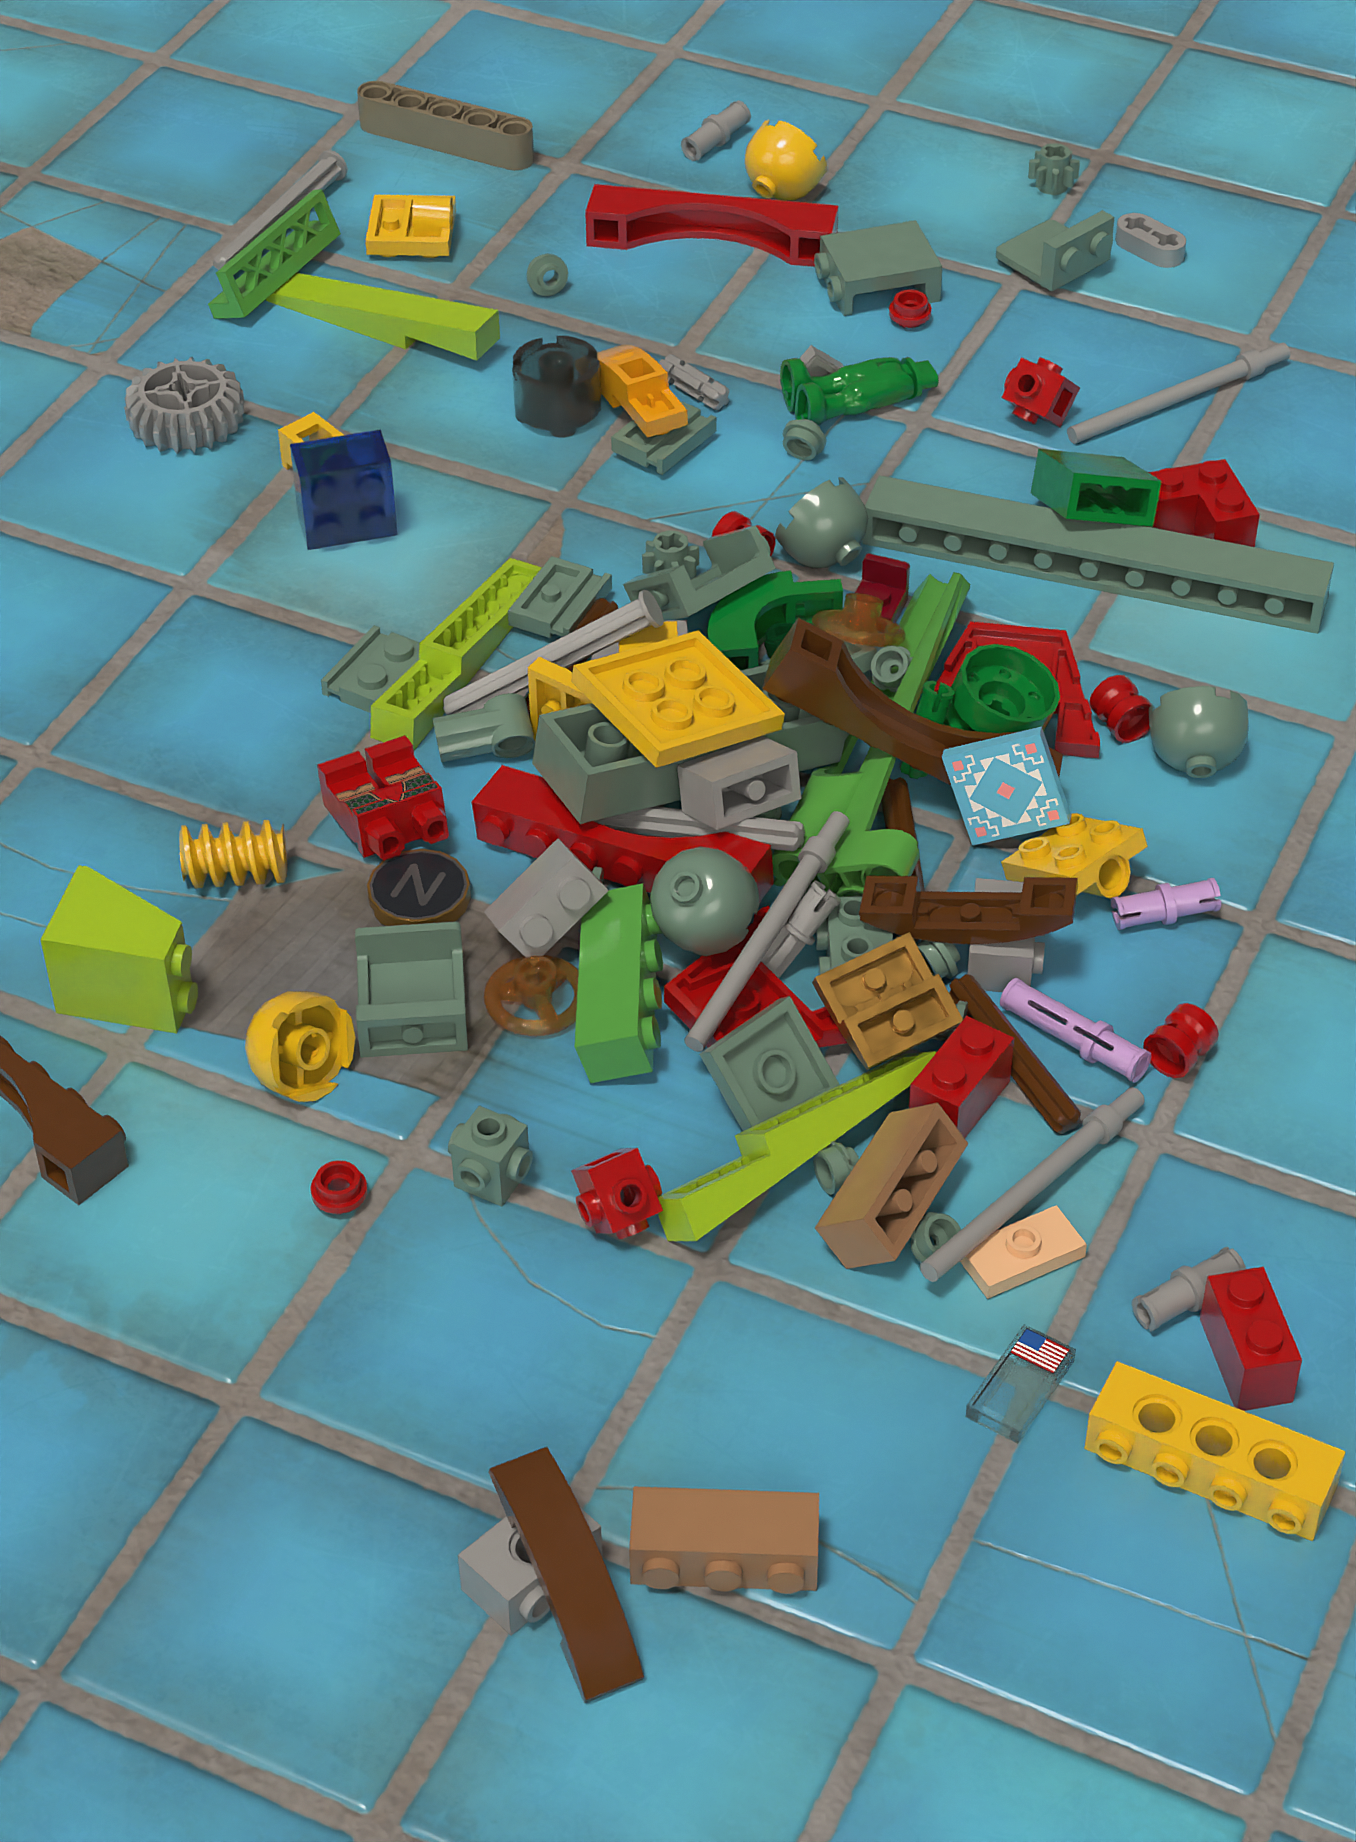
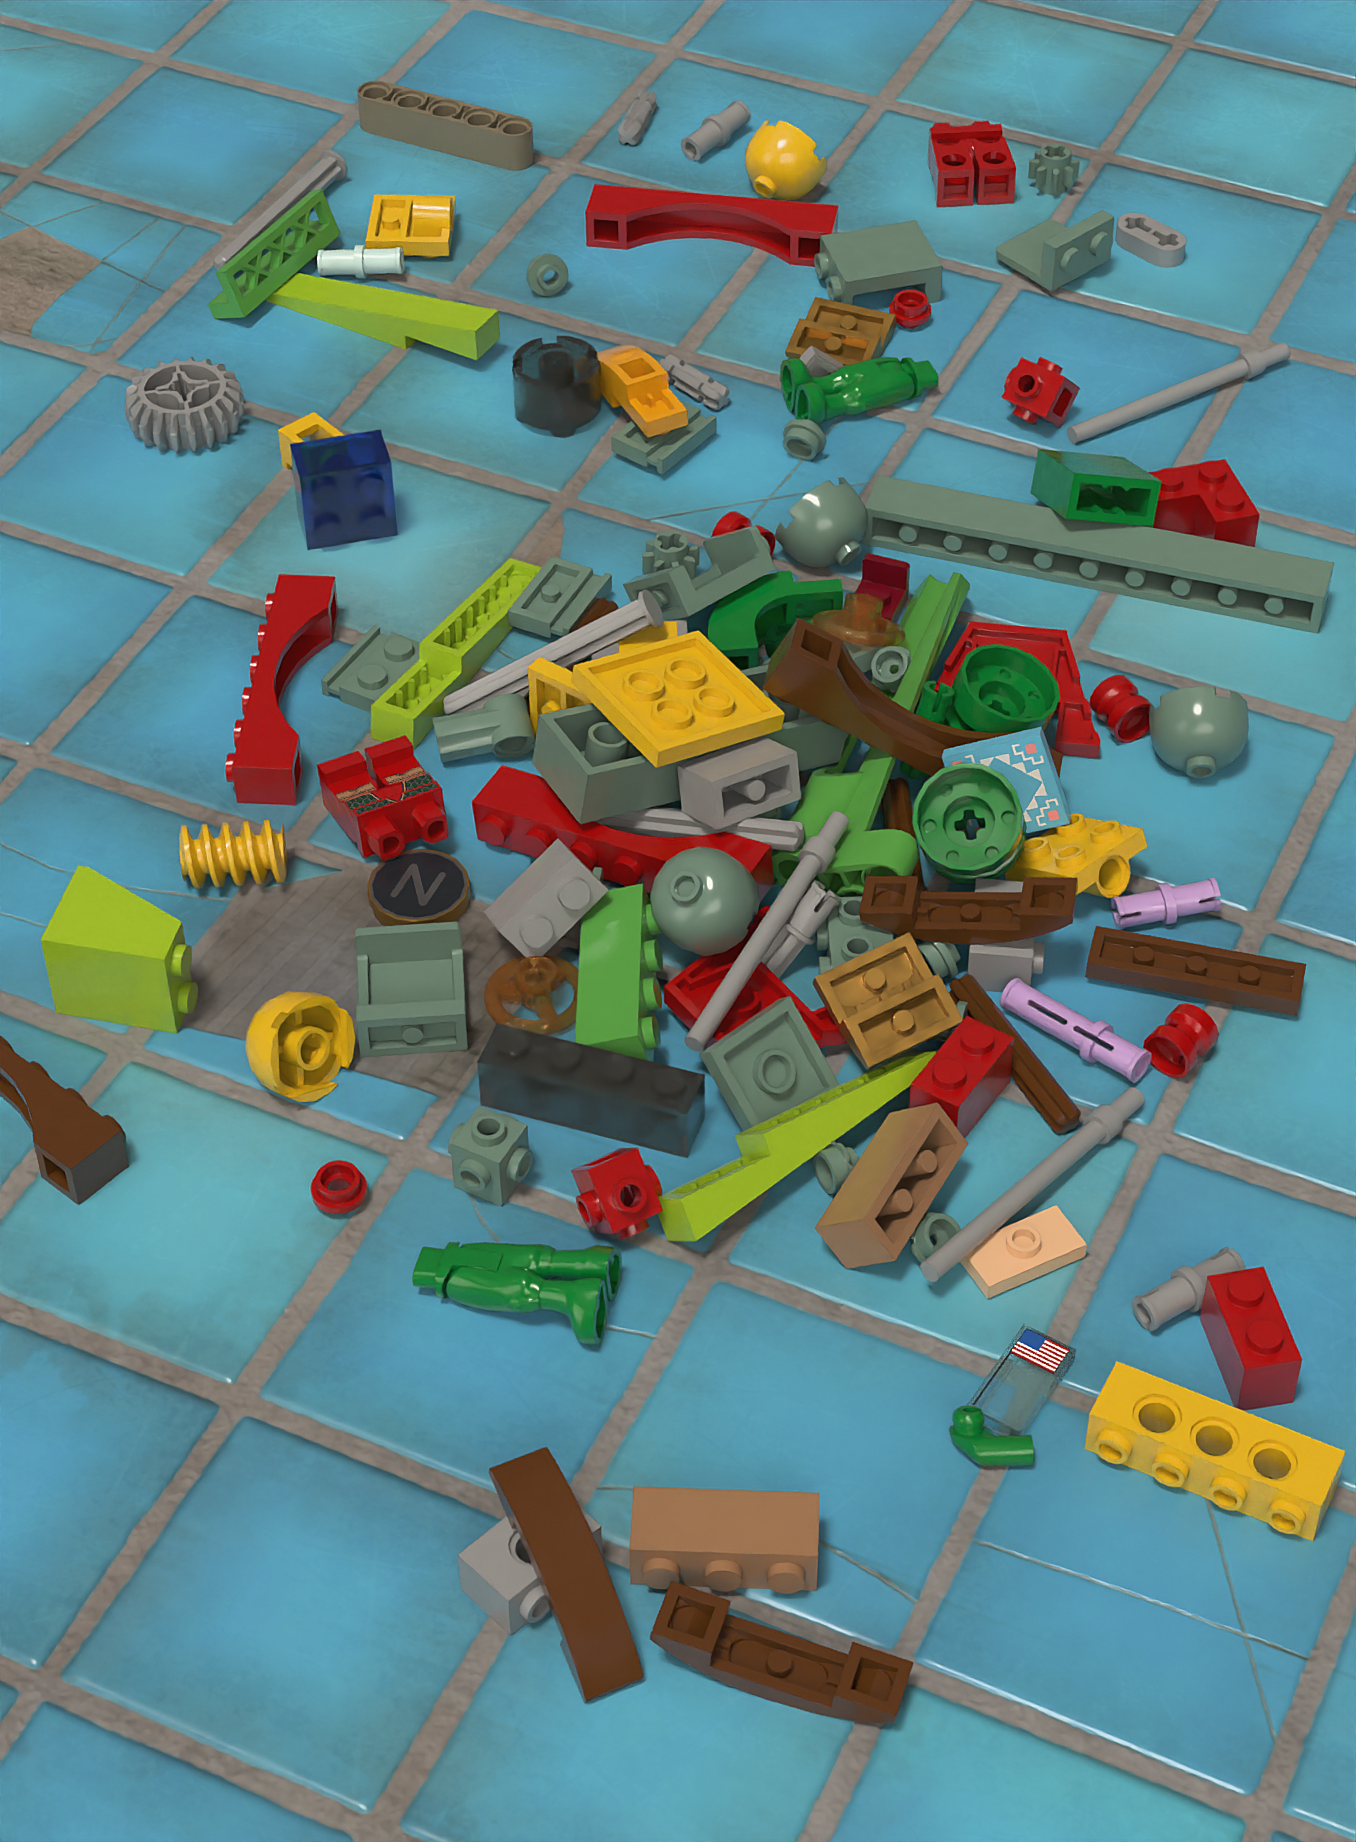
(268, 750): none -> red arch
(360, 261): none -> light aqua pin
(520, 1280): none -> green piece
(592, 1090): none -> clear smoke brick
(637, 117): none -> light grey axle
(776, 1665): none -> reddish brown slope
(842, 331): none -> pearl gold slope
(964, 794): none -> green wheel
(967, 156): none -> red hips
(983, 1445): none -> green arm
(1196, 970): none -> reddish brown plate

